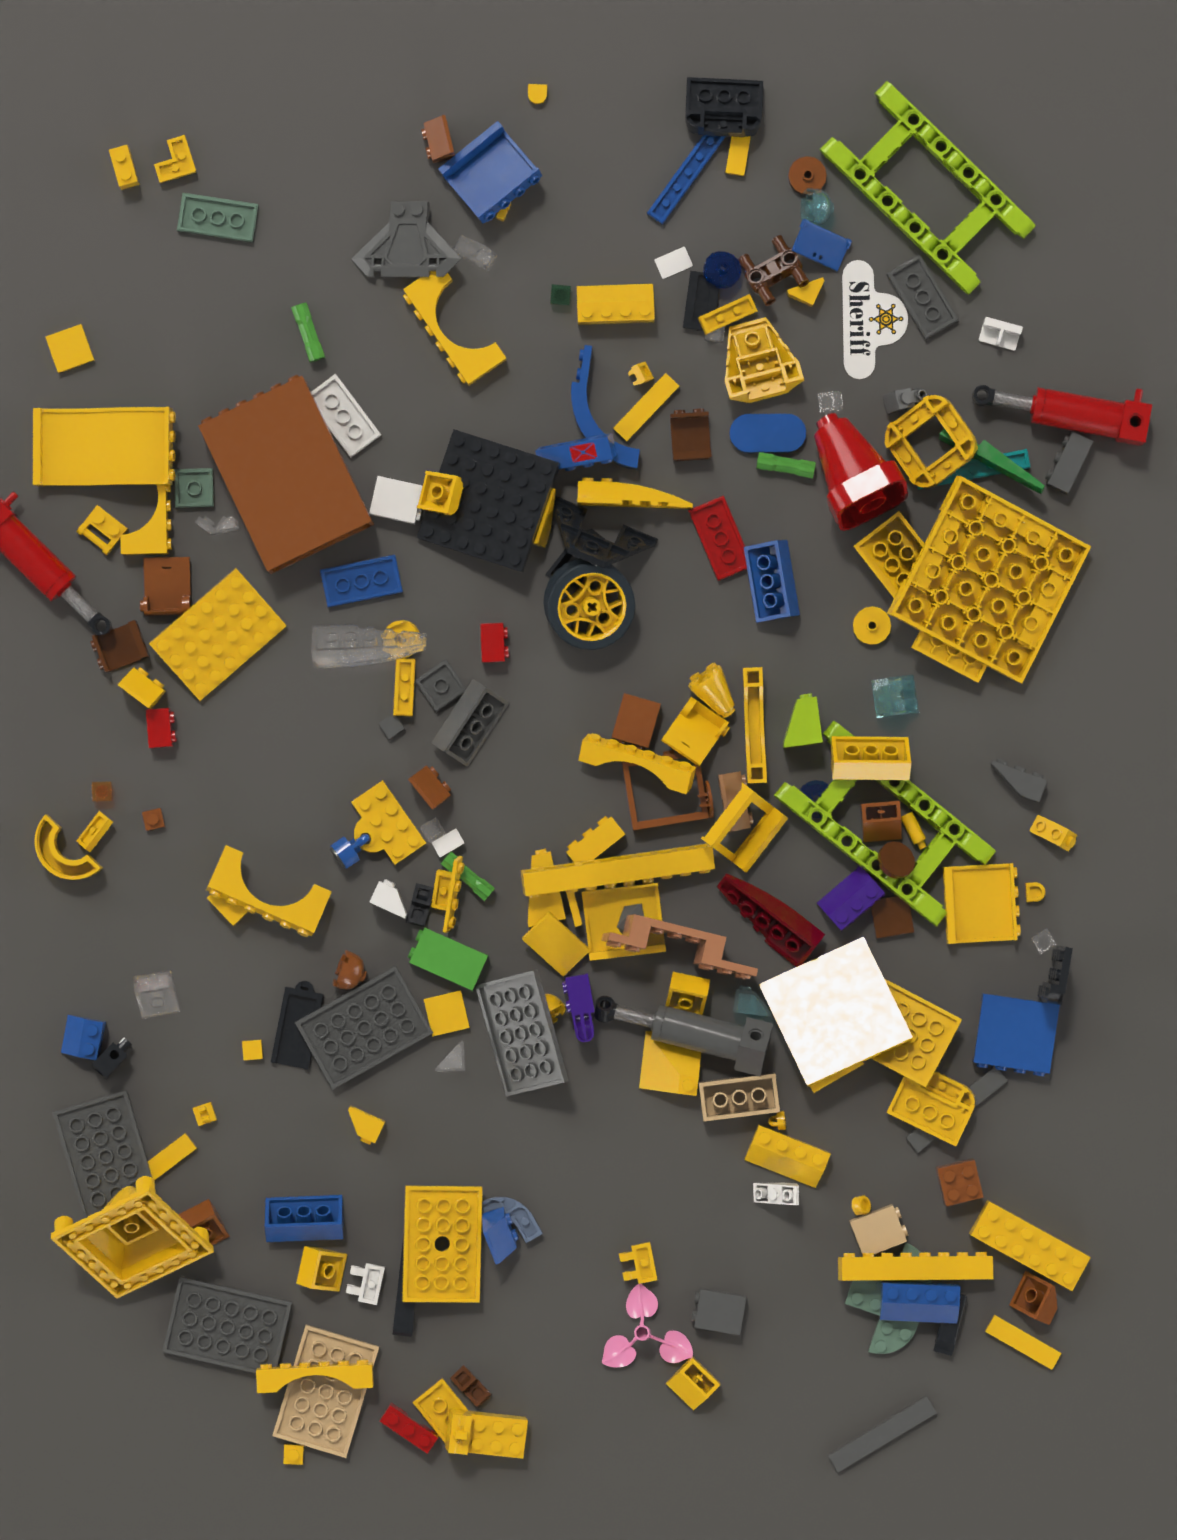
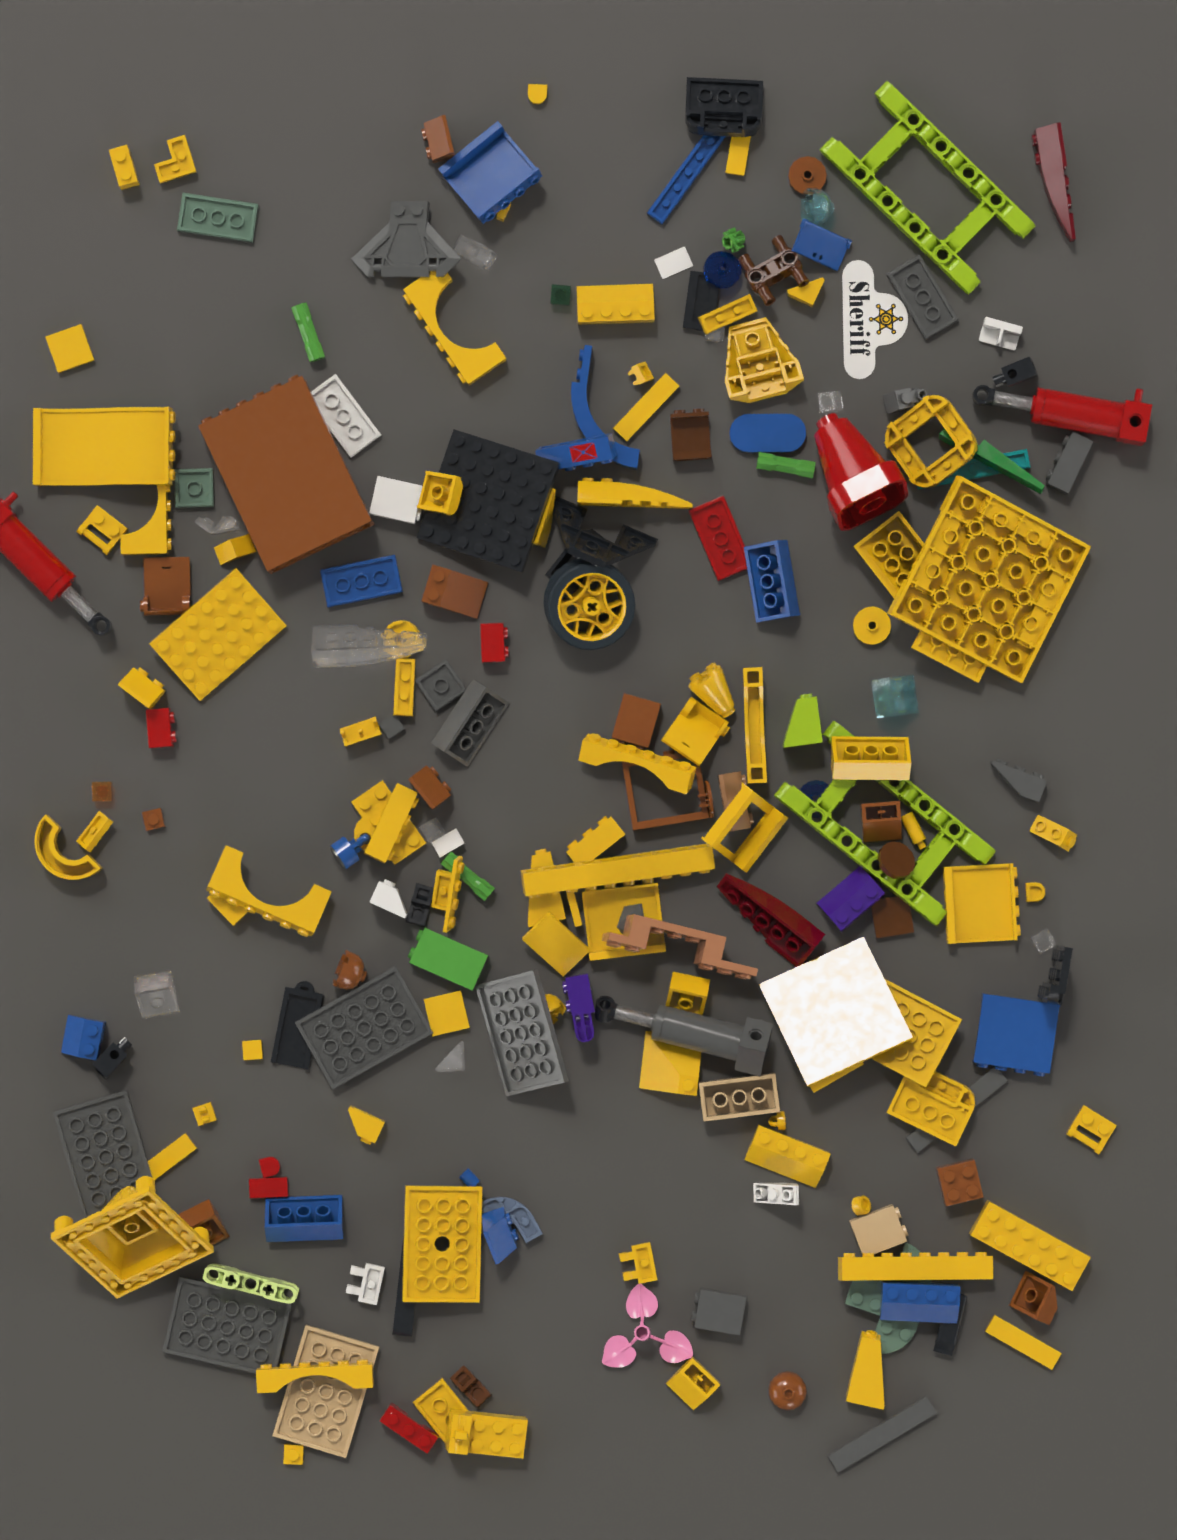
(120, 647): reddish brown panel -> none
(234, 549): none -> yellow slope
(262, 1282): none -> yellowish green piece
(268, 1187): none -> red tile
(269, 1166): none -> red tile
(321, 1269): yellow slope -> none
(360, 731): none -> yellow hinge
(391, 822): none -> yellow brick
(454, 591): none -> dark orange slope
(469, 1178): none -> blue hinge
(733, 239): none -> bright green gear
(749, 1002): clear light blue slope -> none
(787, 1390): none -> dark orange cylinder
(867, 1375): none -> yellow slope
(1025, 371): none -> black torso
(1052, 164): none -> wedge
(1094, 1123): none -> yellow plate

